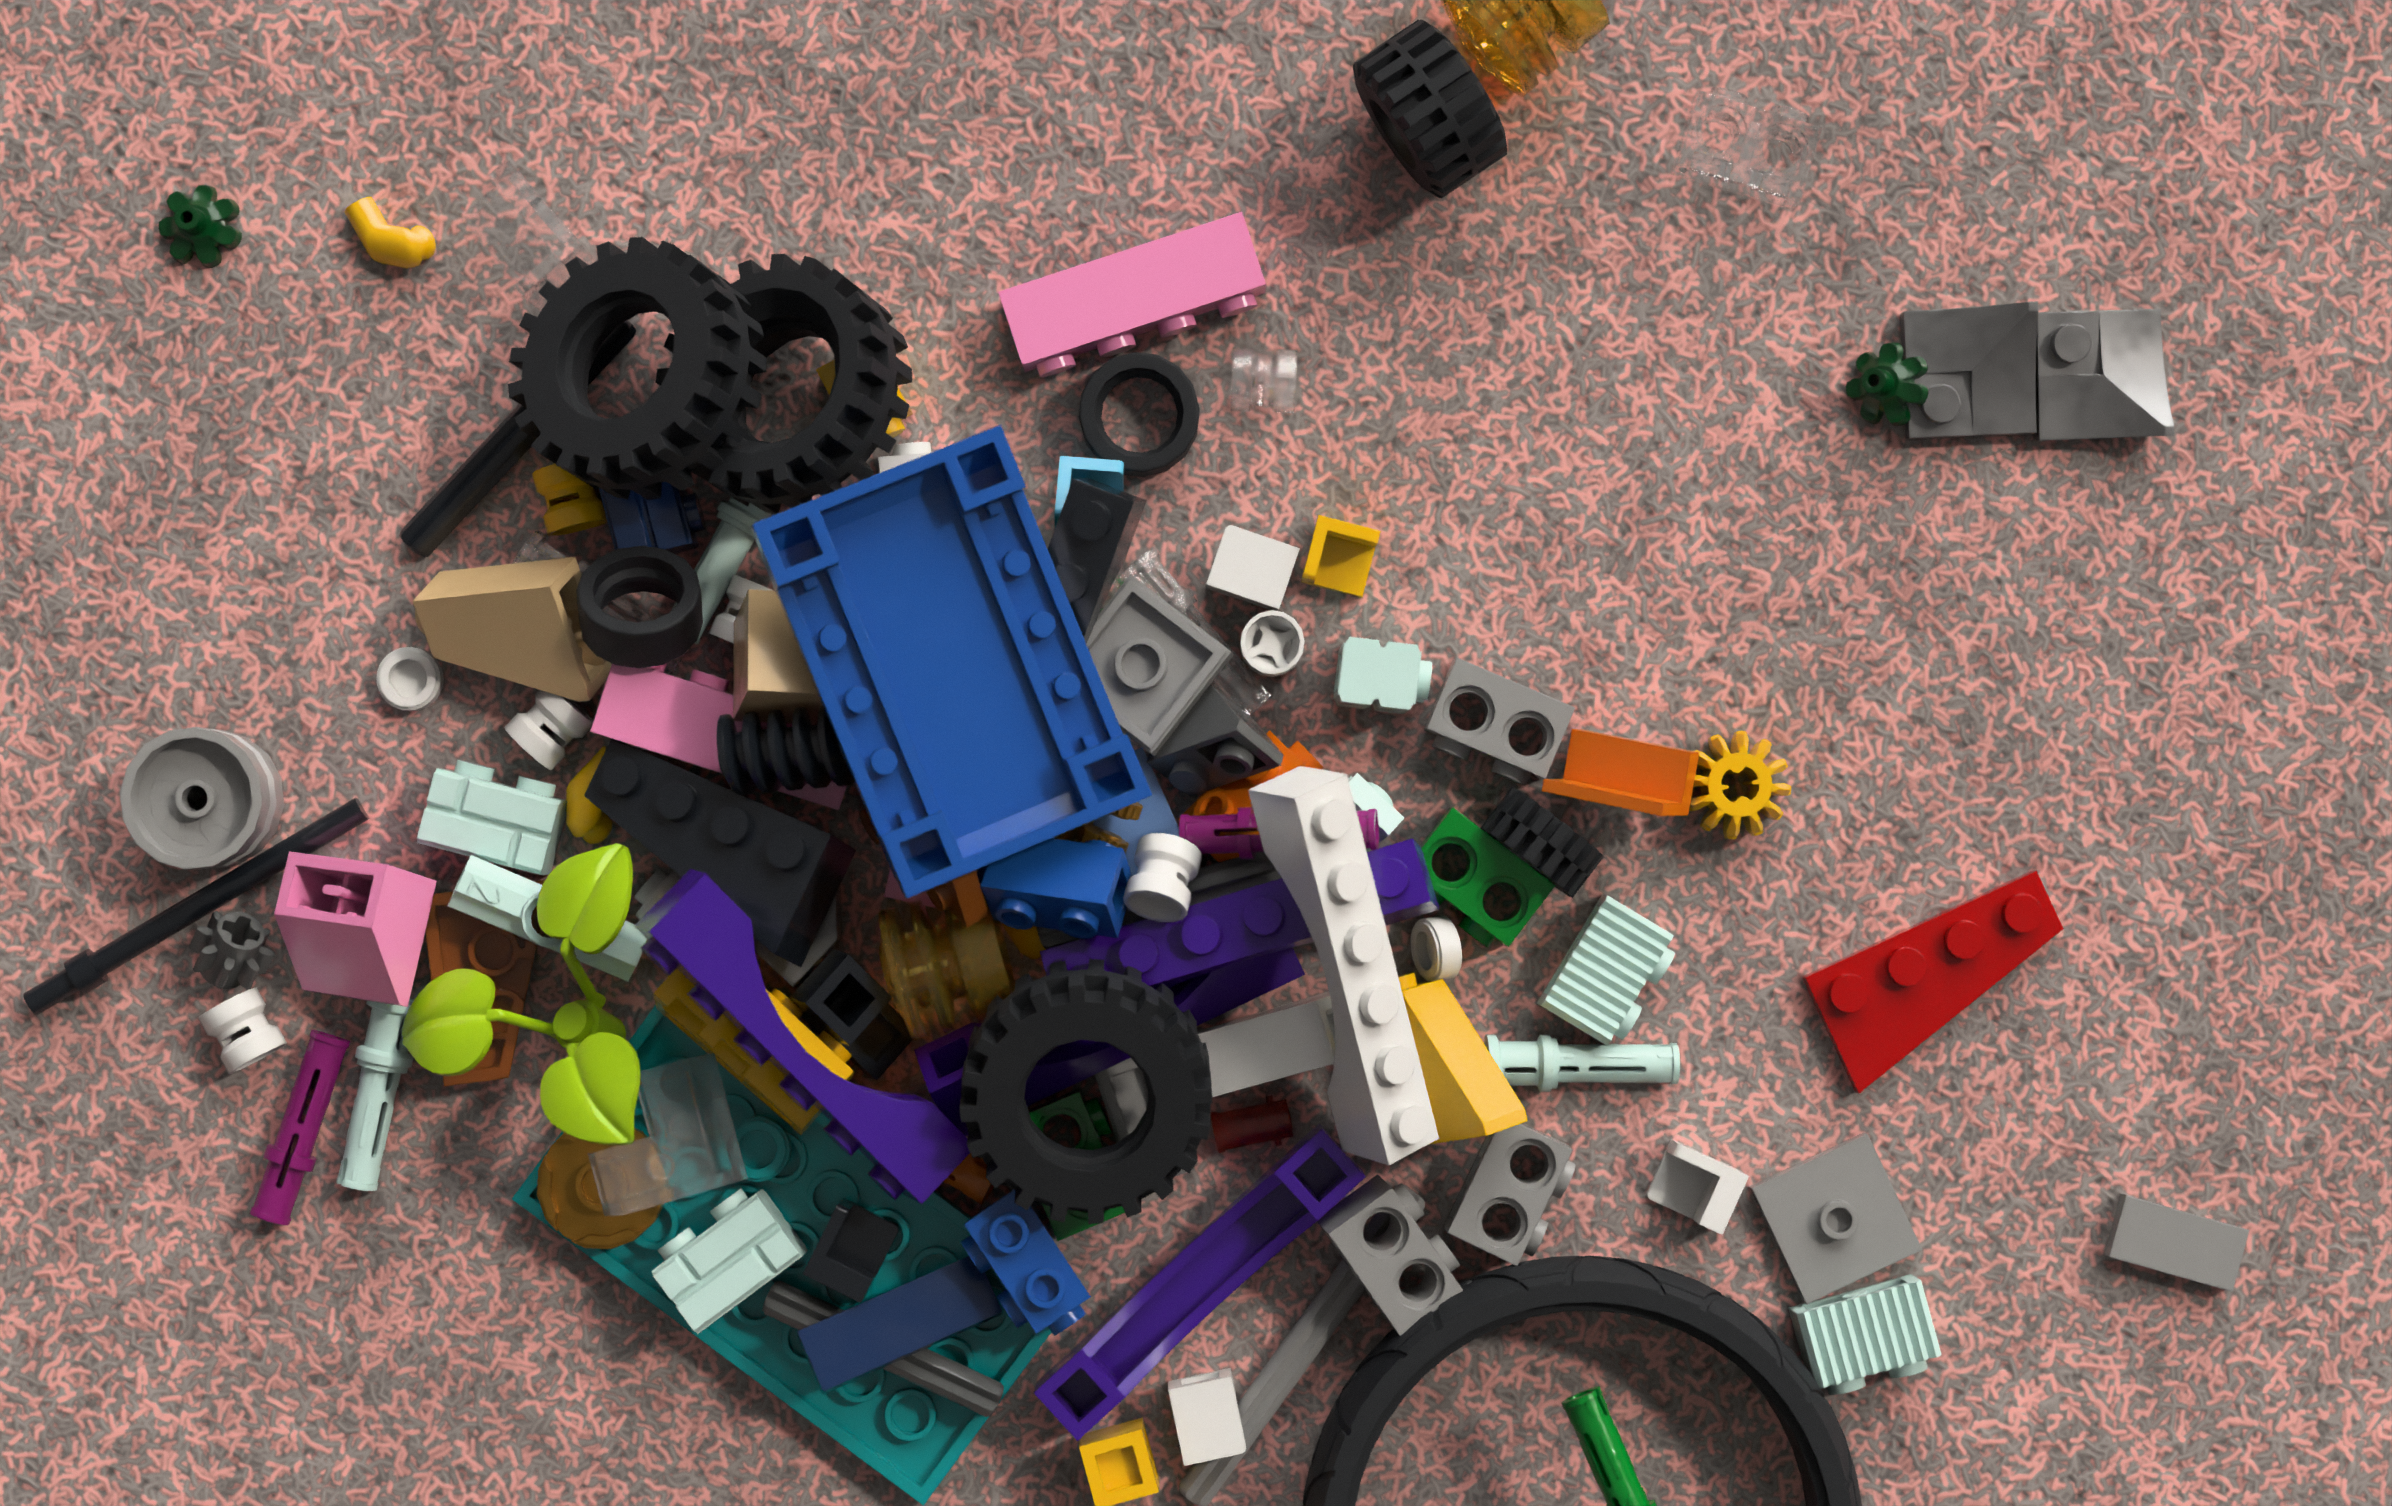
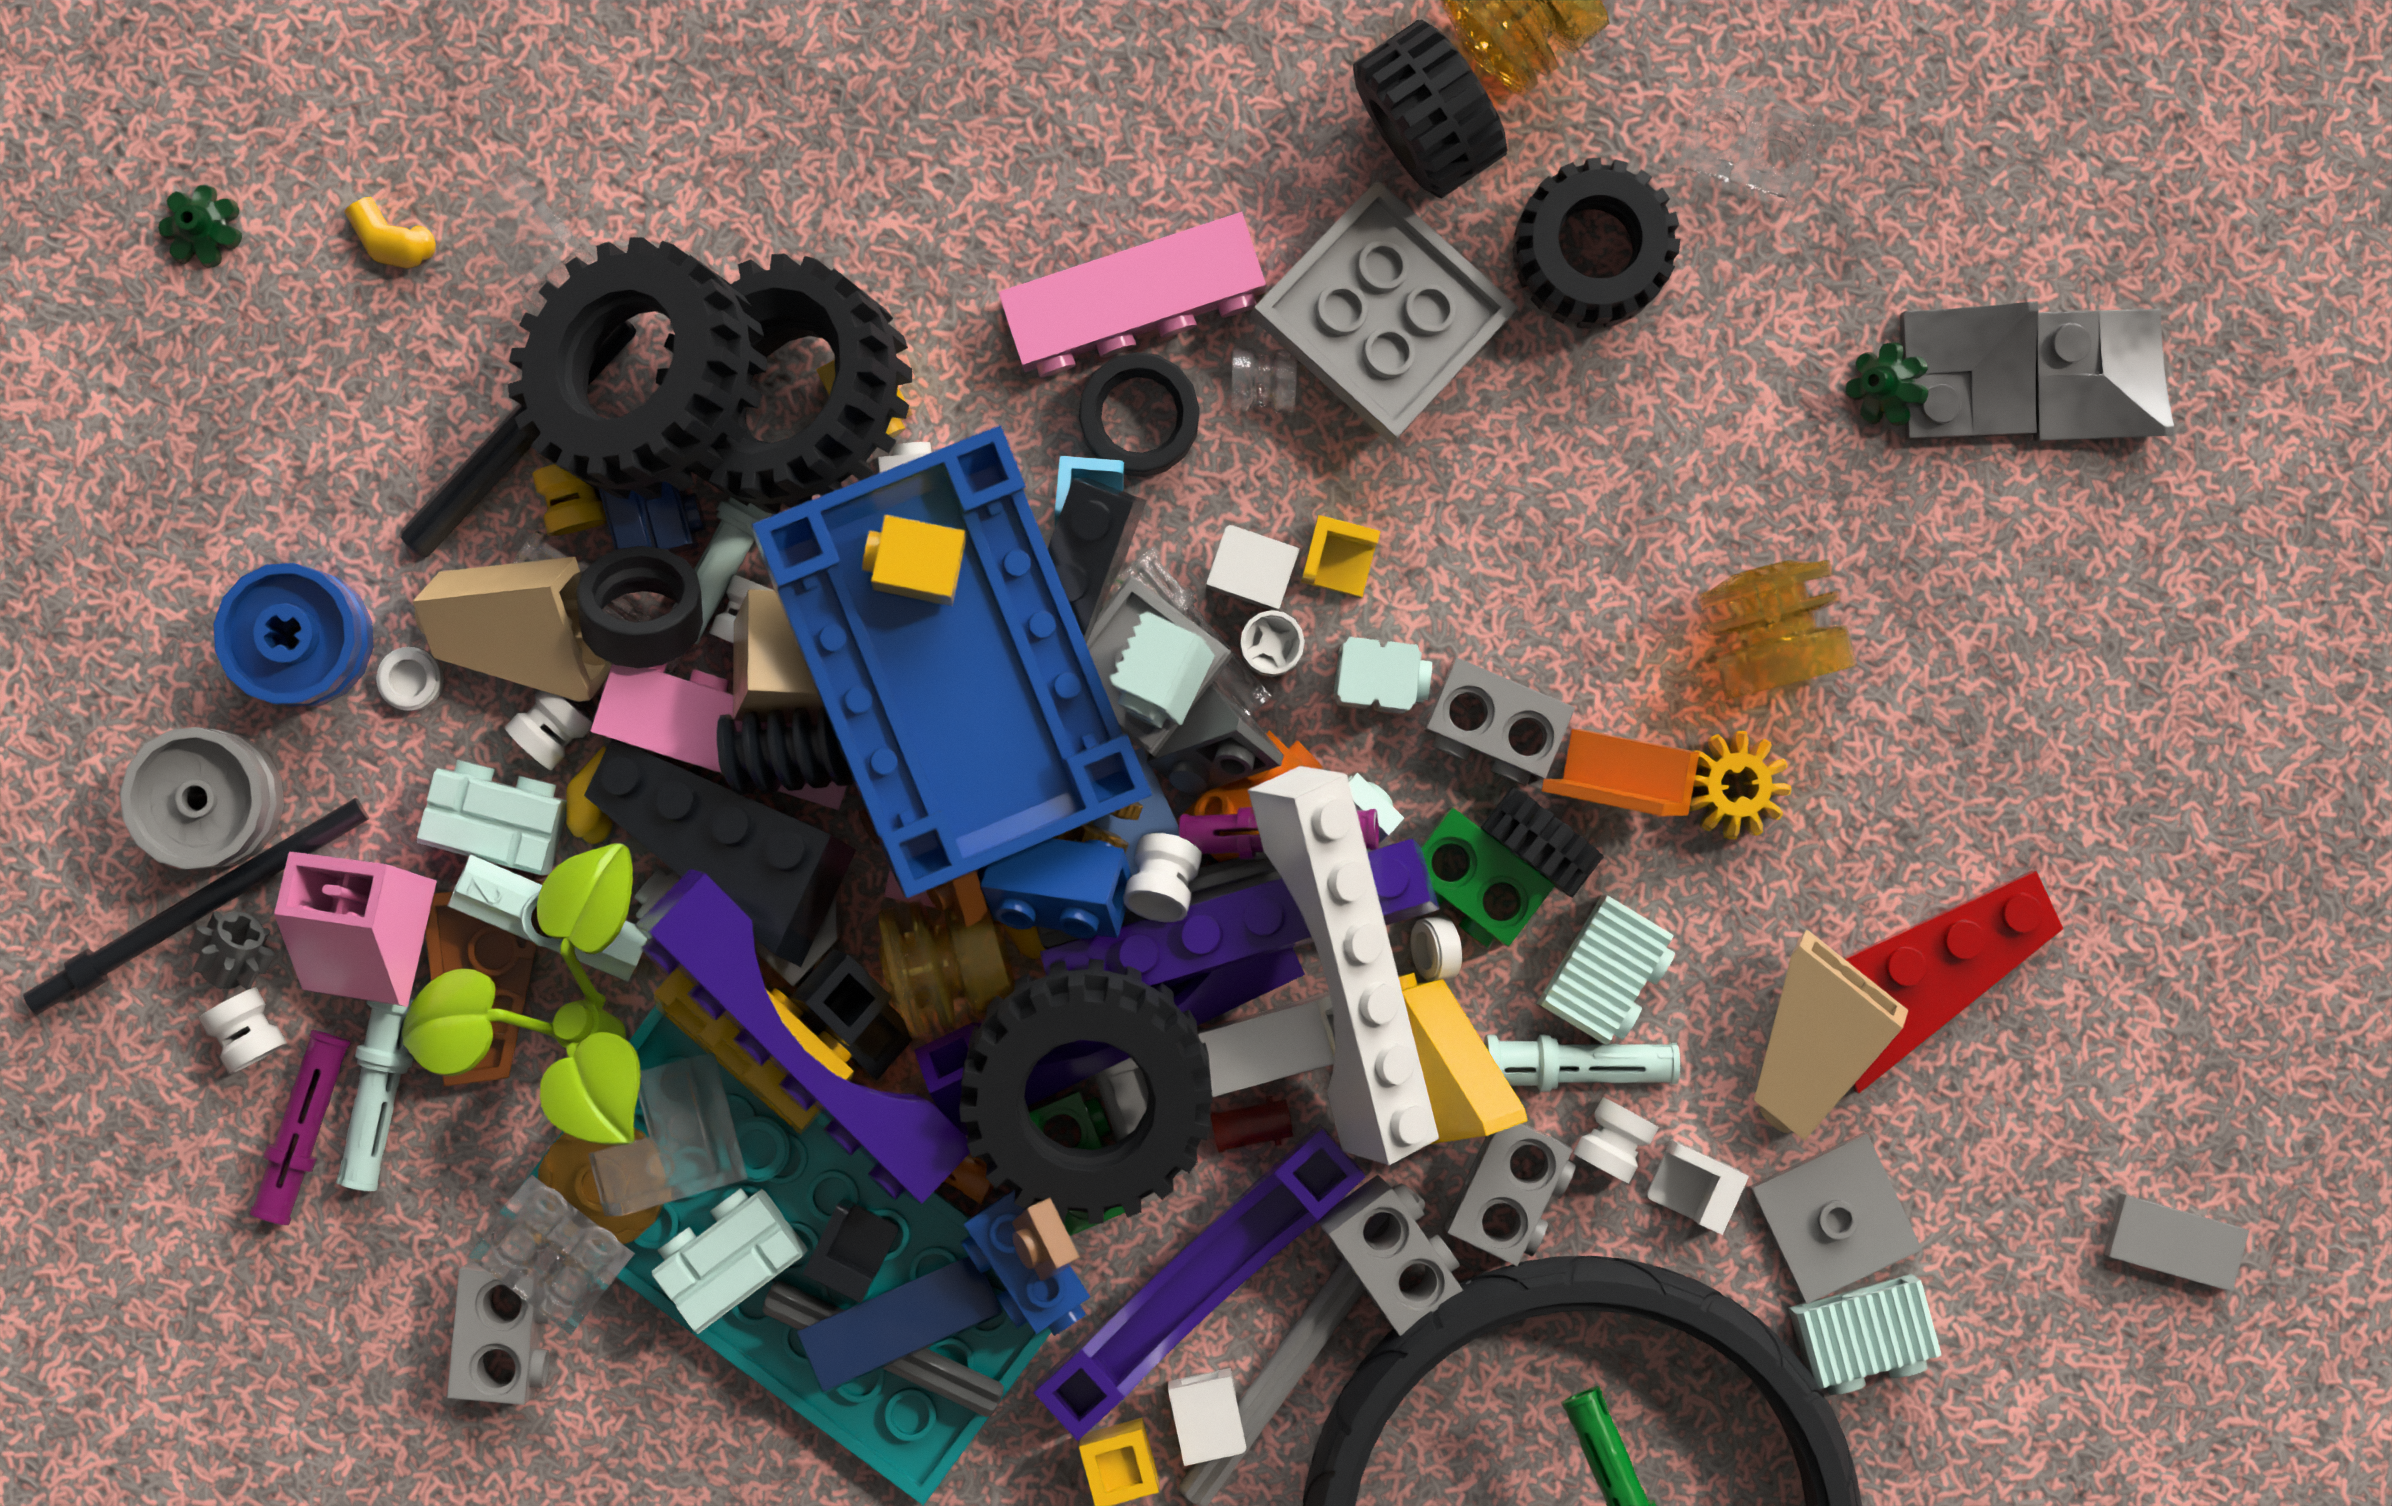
(256, 629): none -> blue wheel
(482, 1329): none -> light grey brick
(551, 1254): none -> clear brick
(915, 559): none -> yellow brick
(1043, 1240): none -> medium nougat plate
(1161, 671): none -> light aqua brick
(1383, 311): none -> light grey plate
(1615, 1140): none -> white wheel
(1634, 205): none -> black tyre
(1777, 628): none -> clear yellow wheel
(1822, 1037): none -> tan slope

